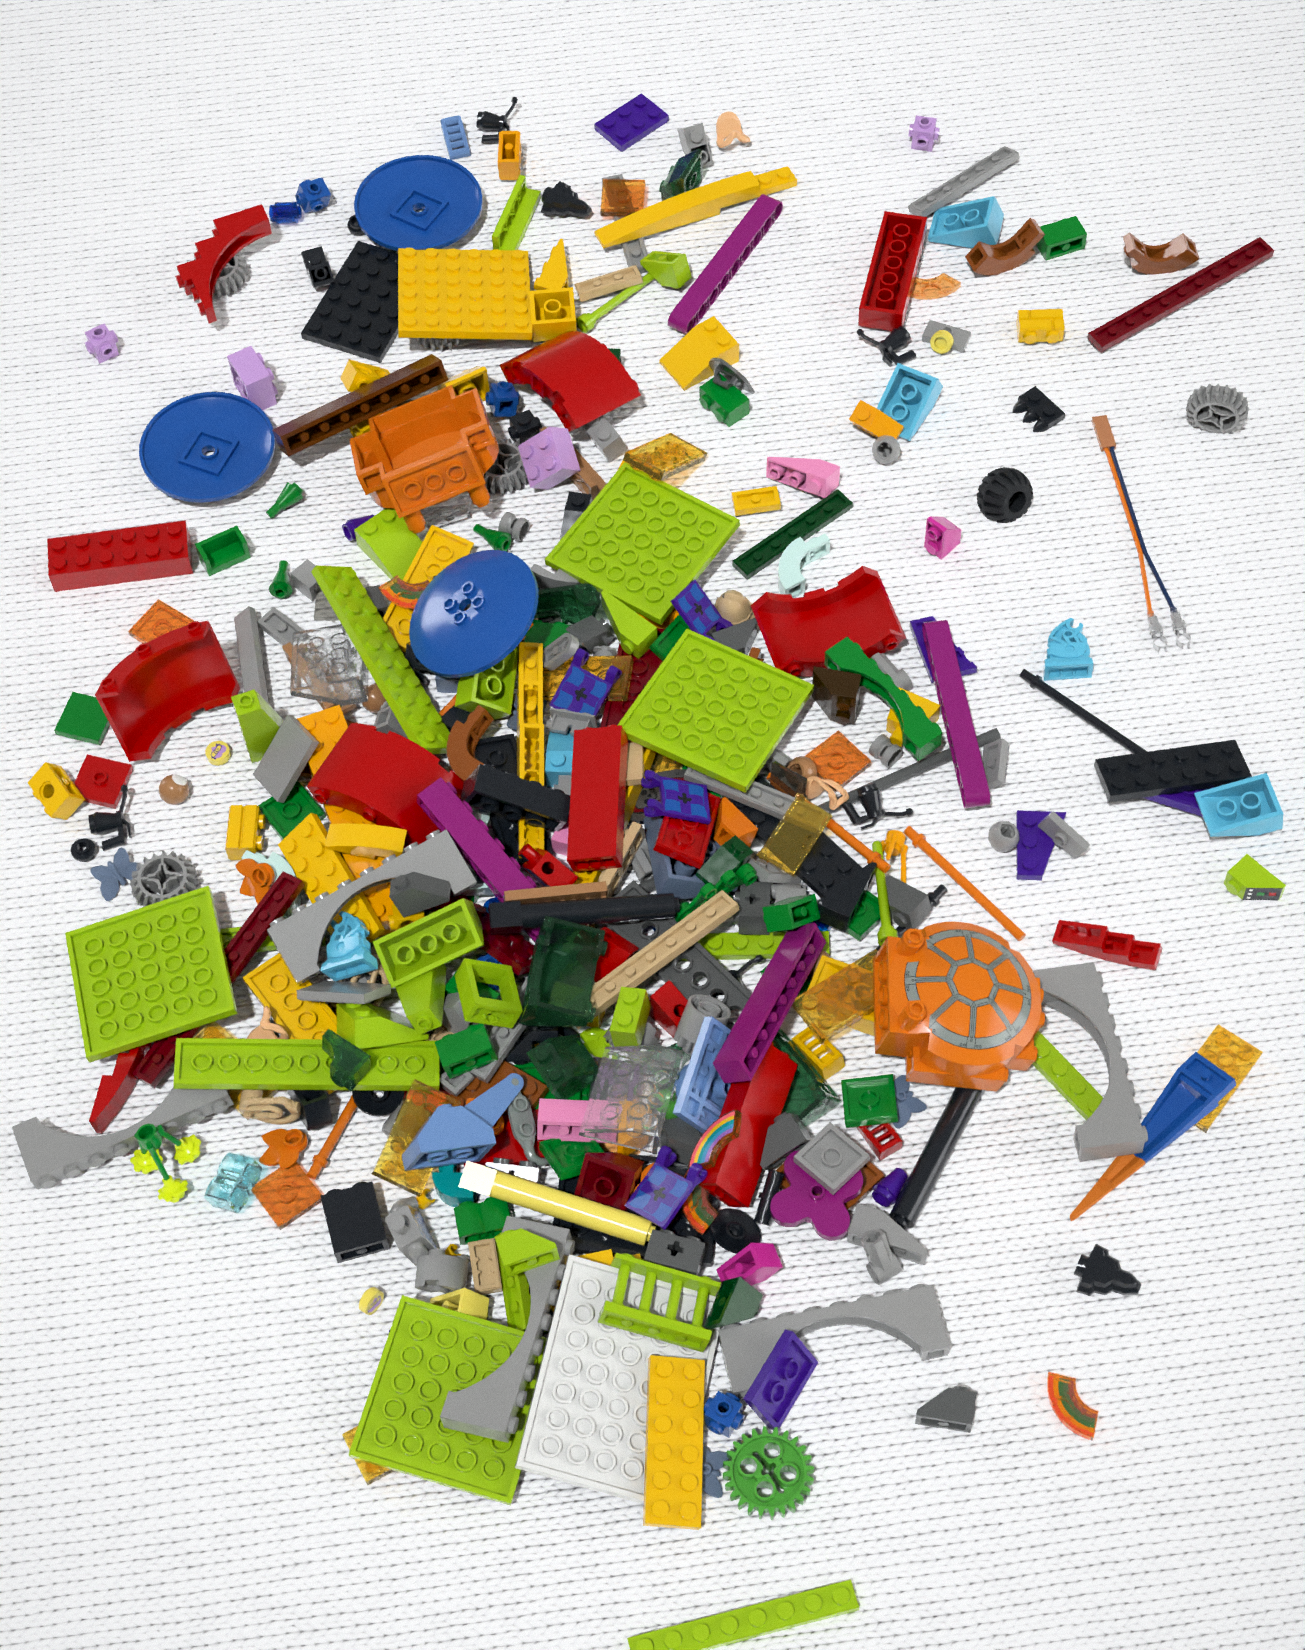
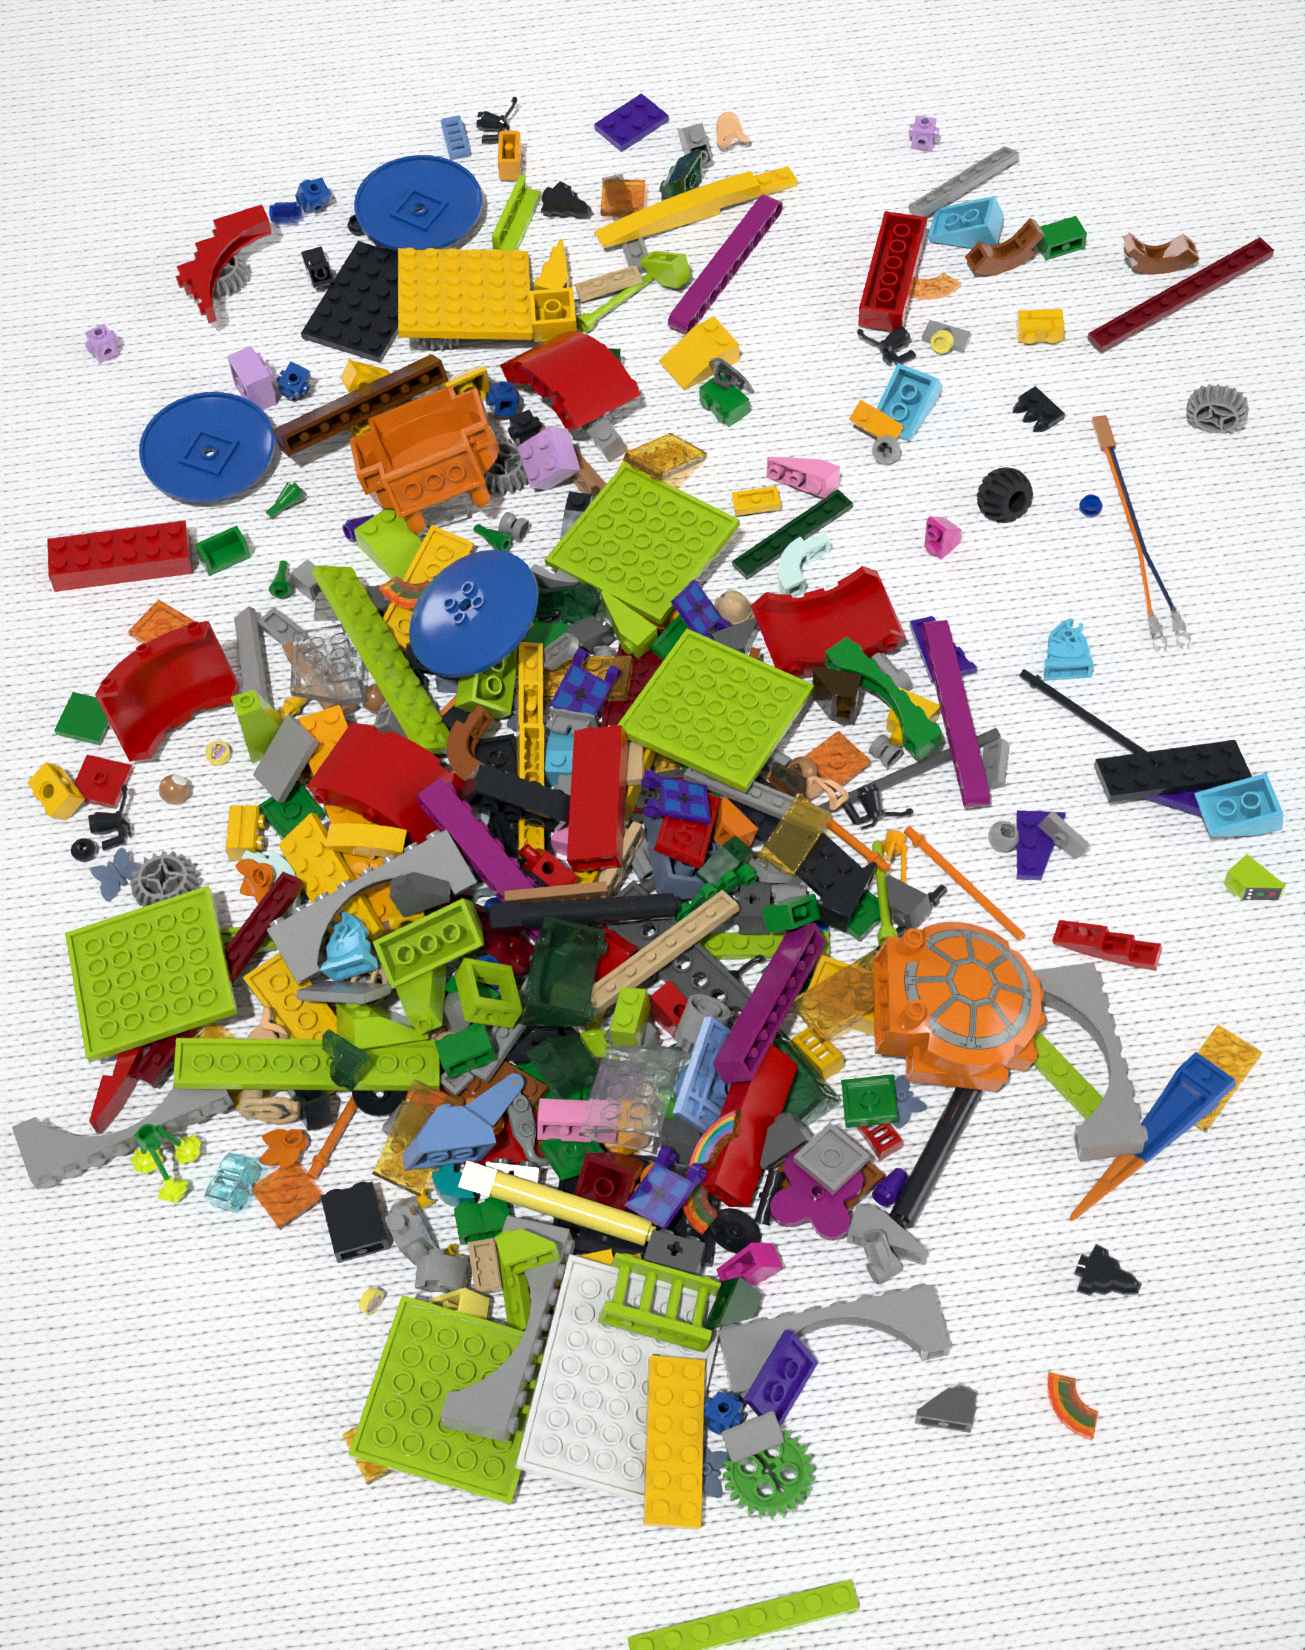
(291, 706): none -> yellow axle
(294, 381): none -> blue brick
(752, 1437): none -> light grey slope
(1090, 505): none -> clear blue plate

